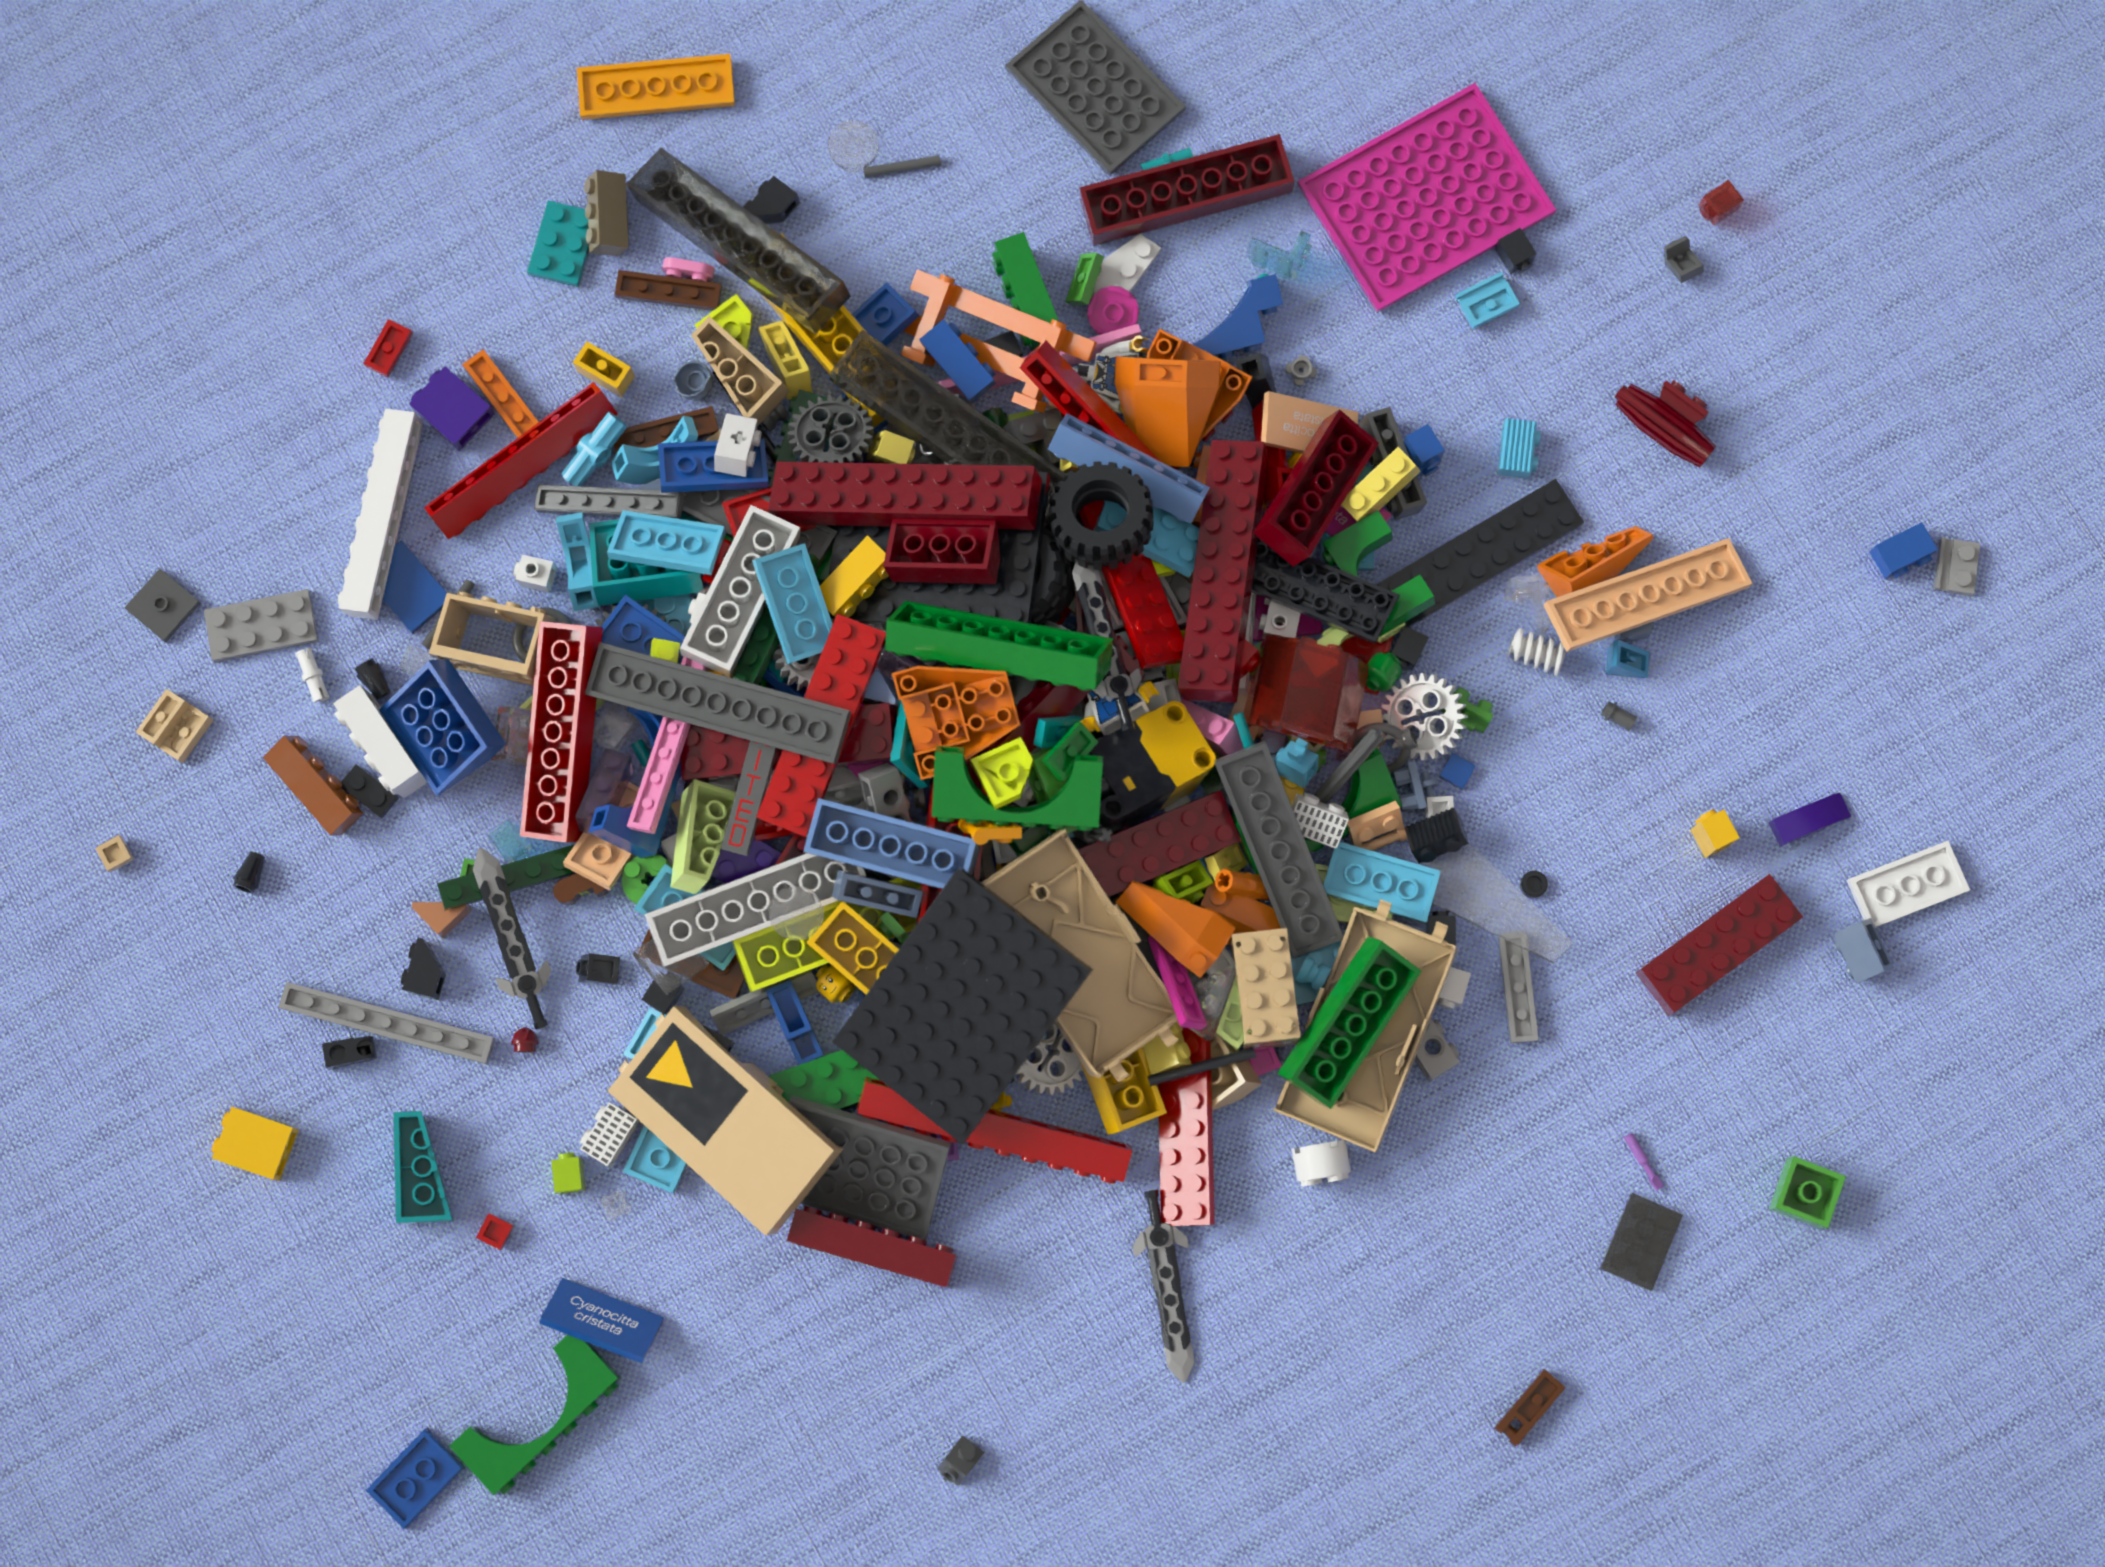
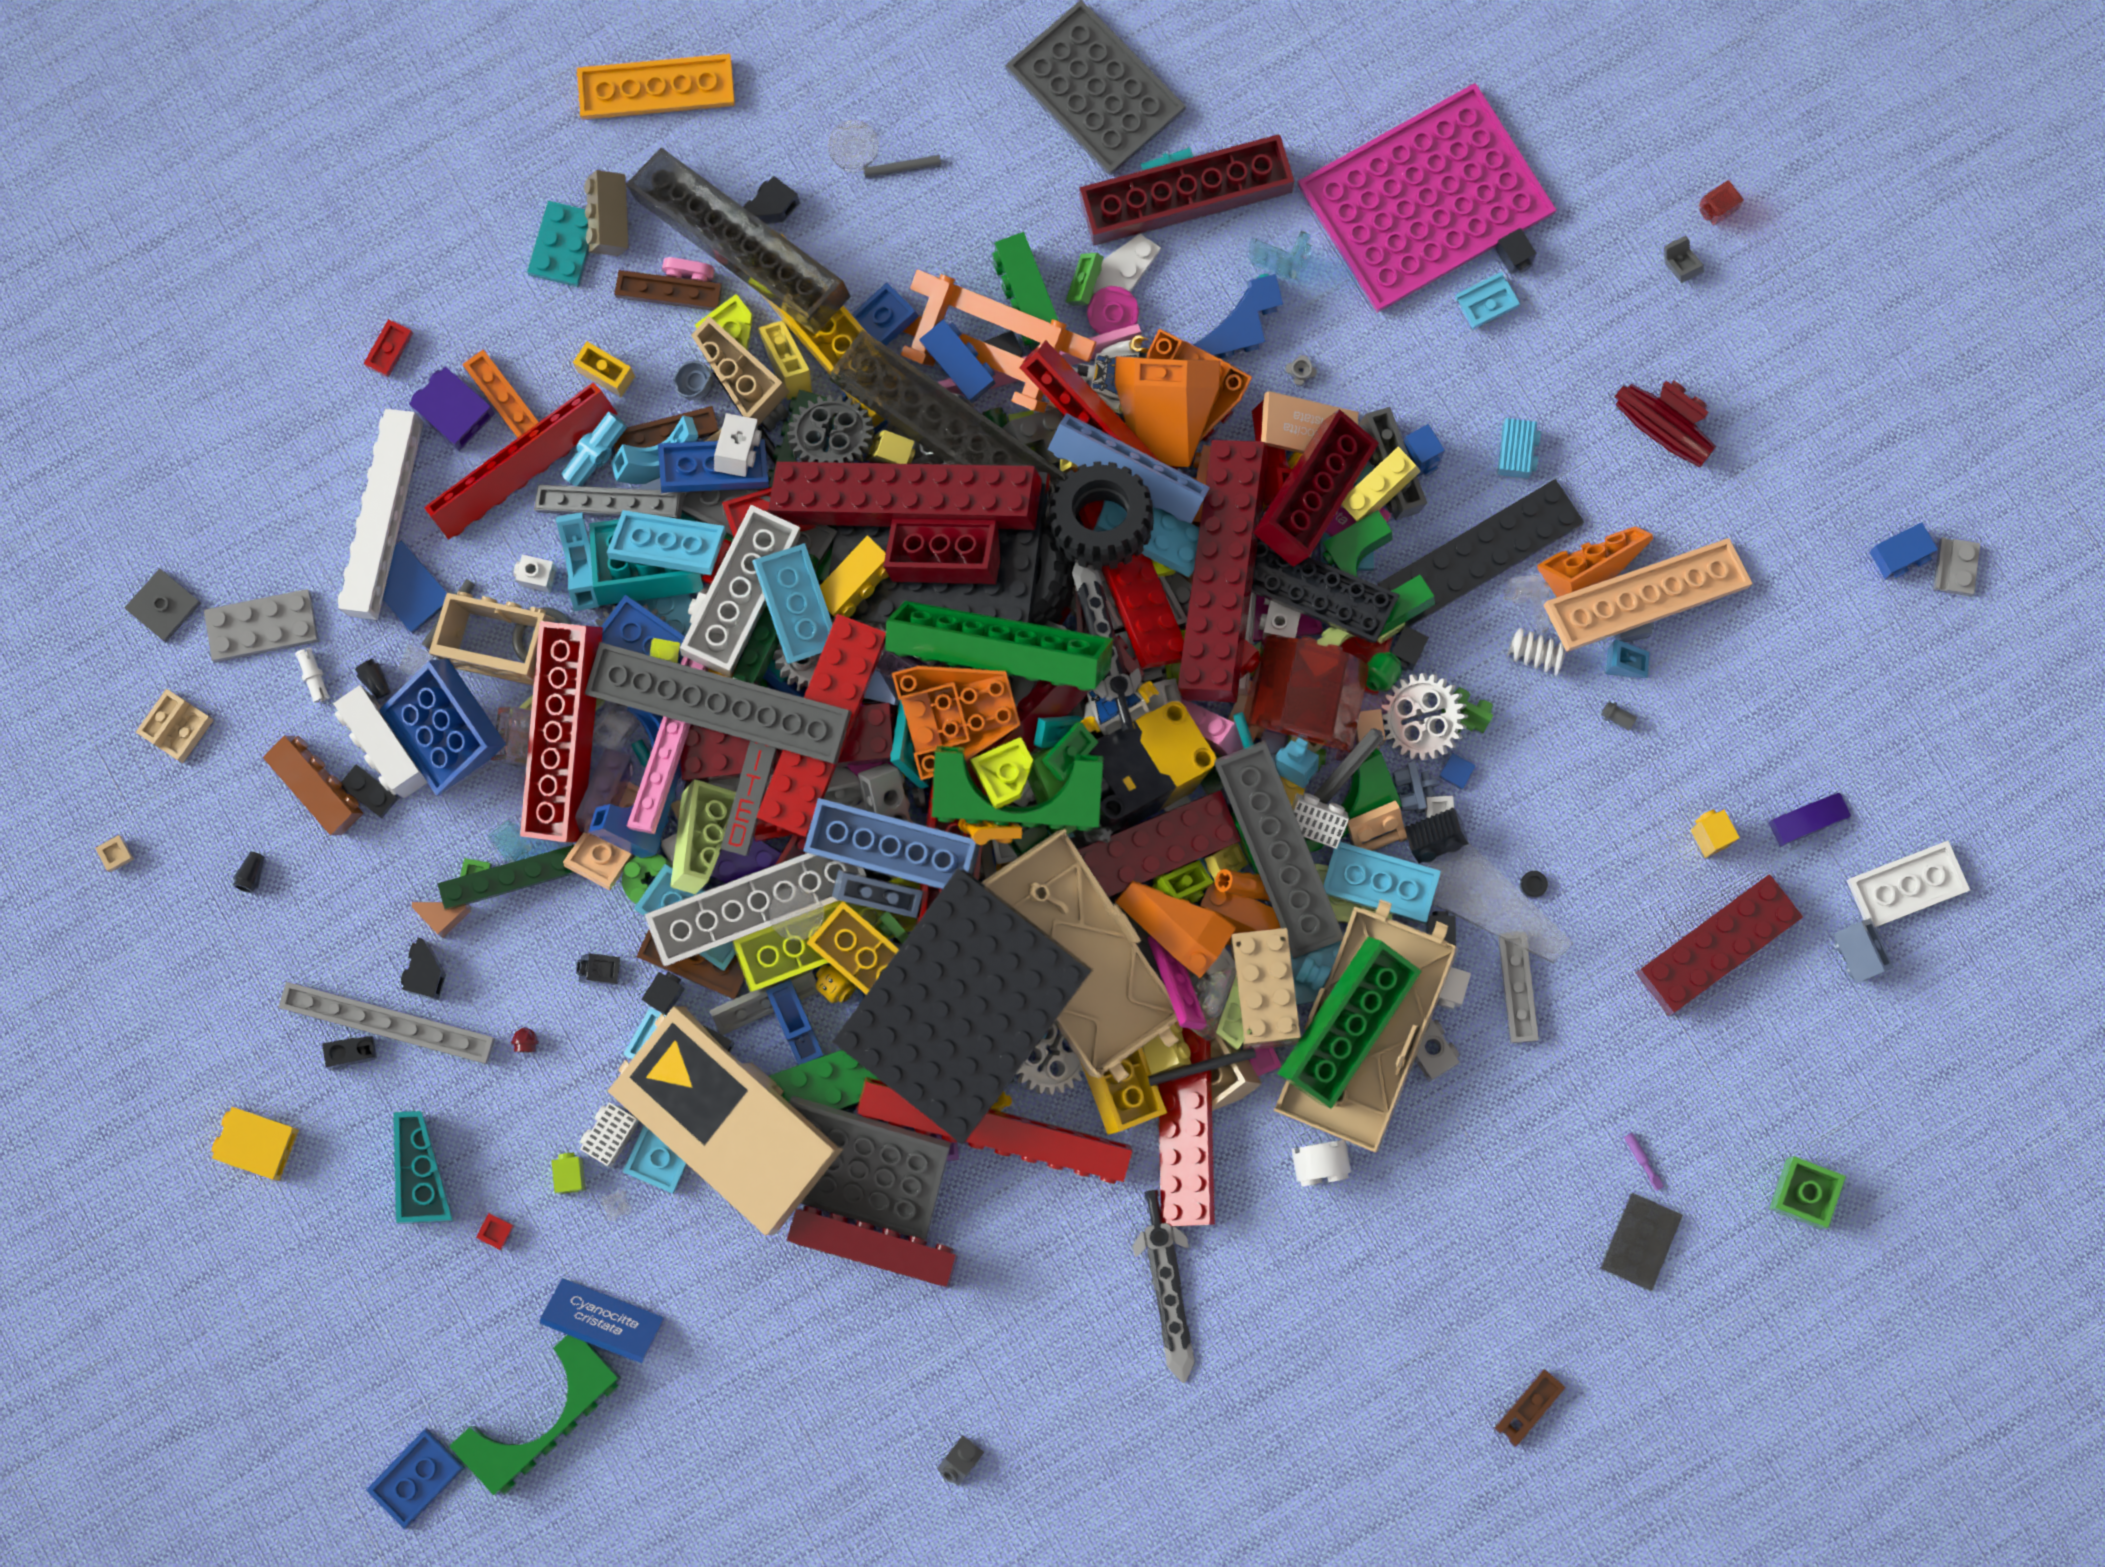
(511, 939): sword -> none
(575, 886): reddish brown leg -> none
(672, 975): clear plate -> none
(1262, 381): black slope -> none
(1404, 738): dark grey piece -> none

